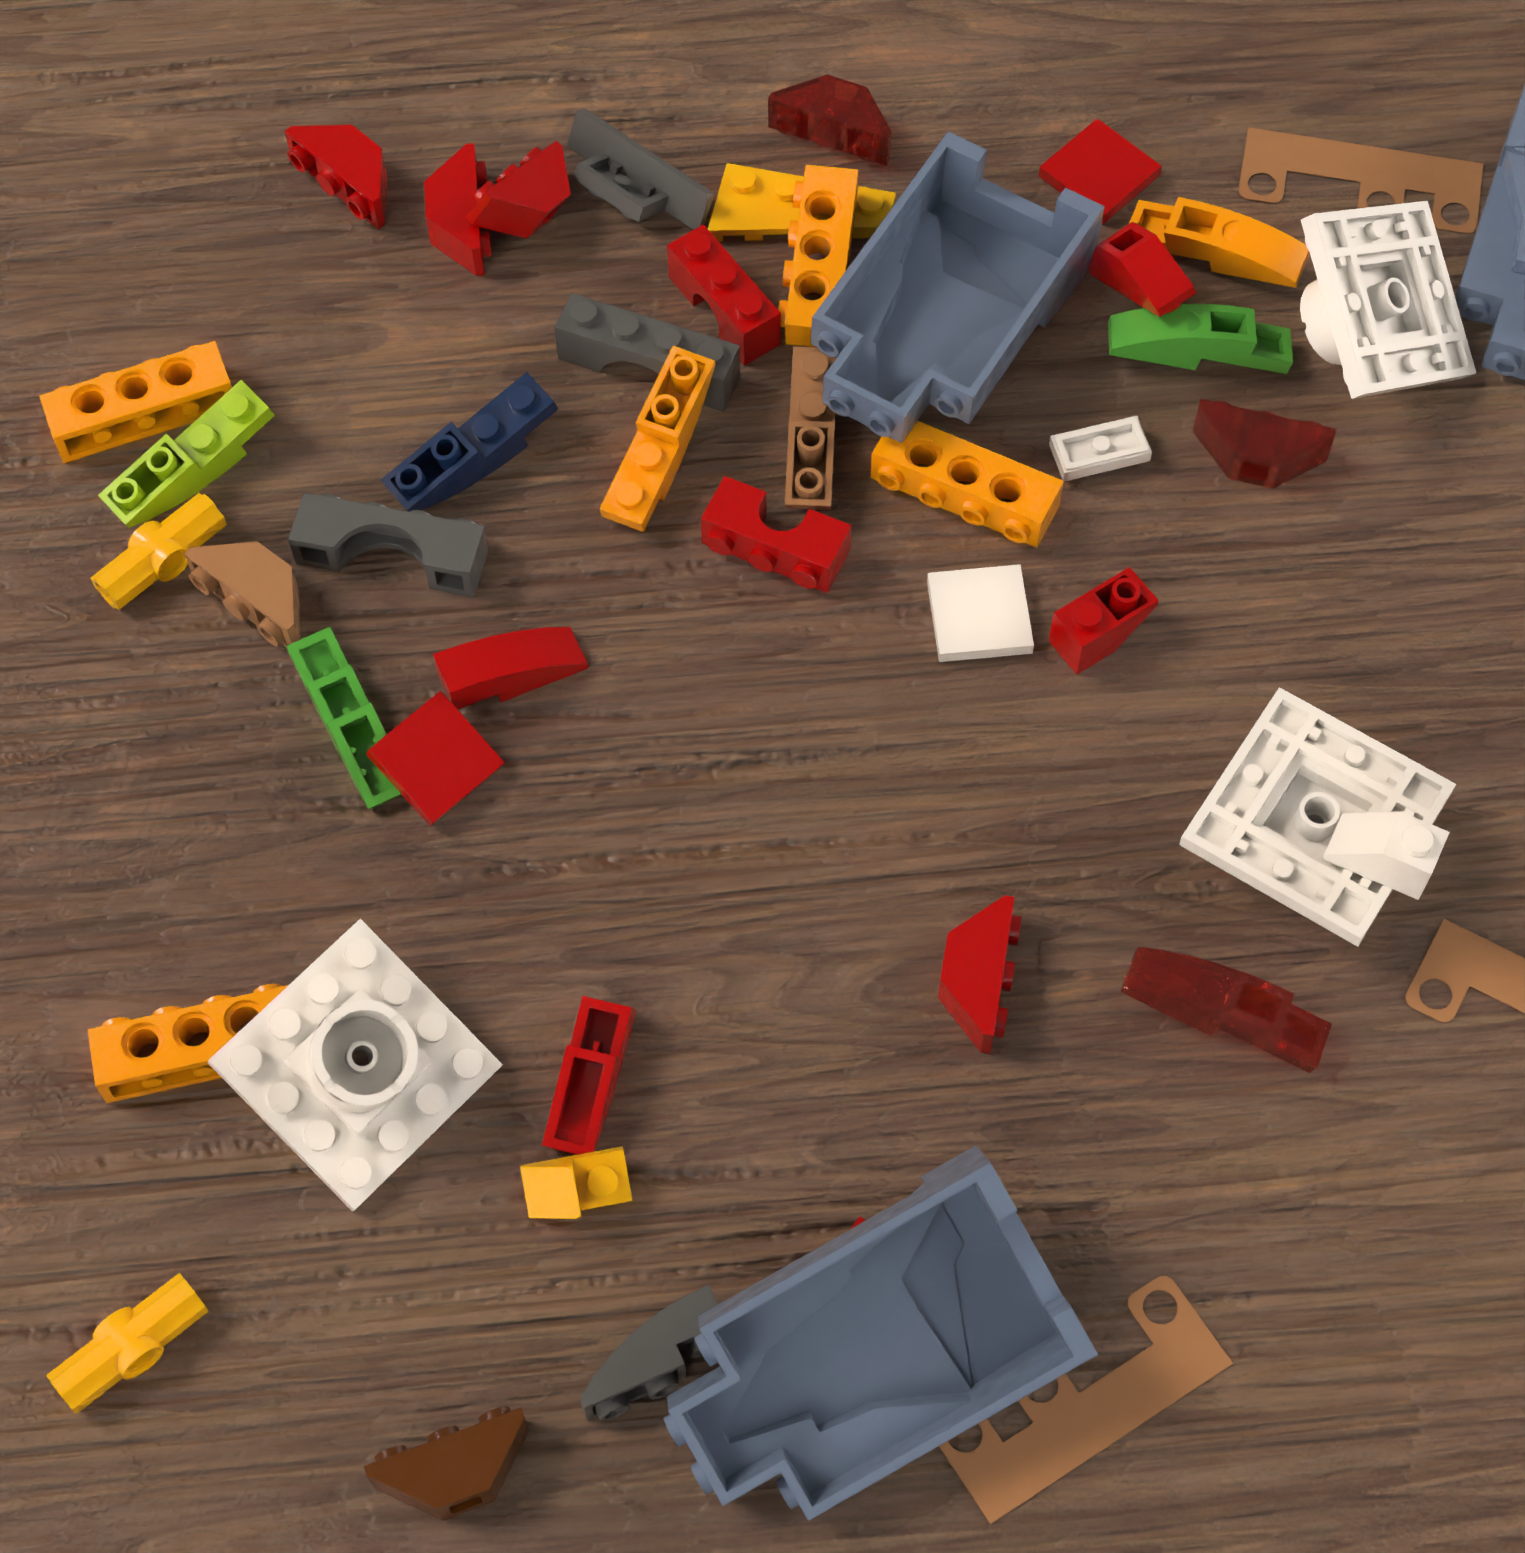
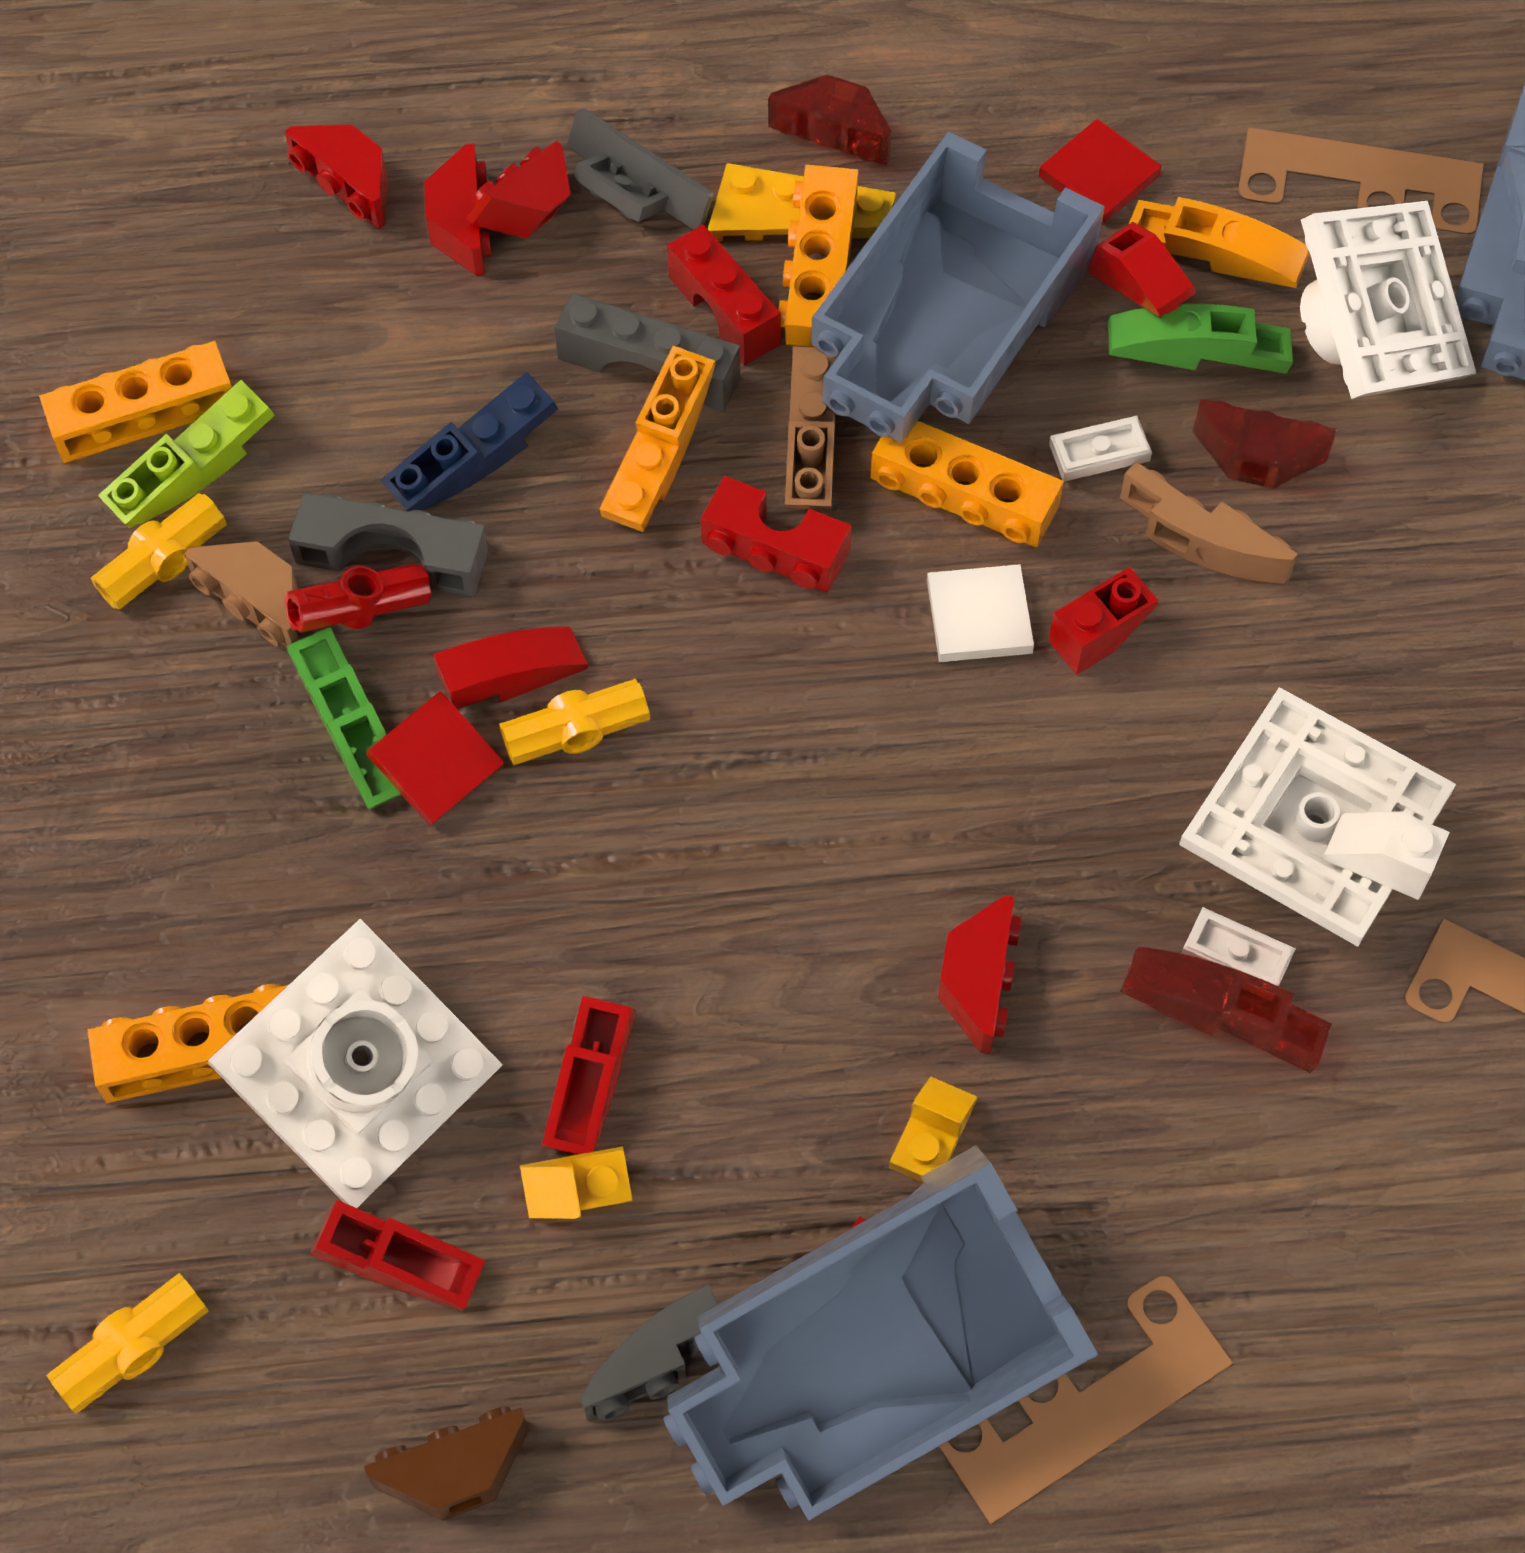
(357, 597): none -> red piece
(397, 1256): none -> red slope
(574, 721): none -> yellow piece
(933, 1129): none -> yellow slope
(1216, 540): none -> medium nougat slope
(1238, 947): none -> white plate

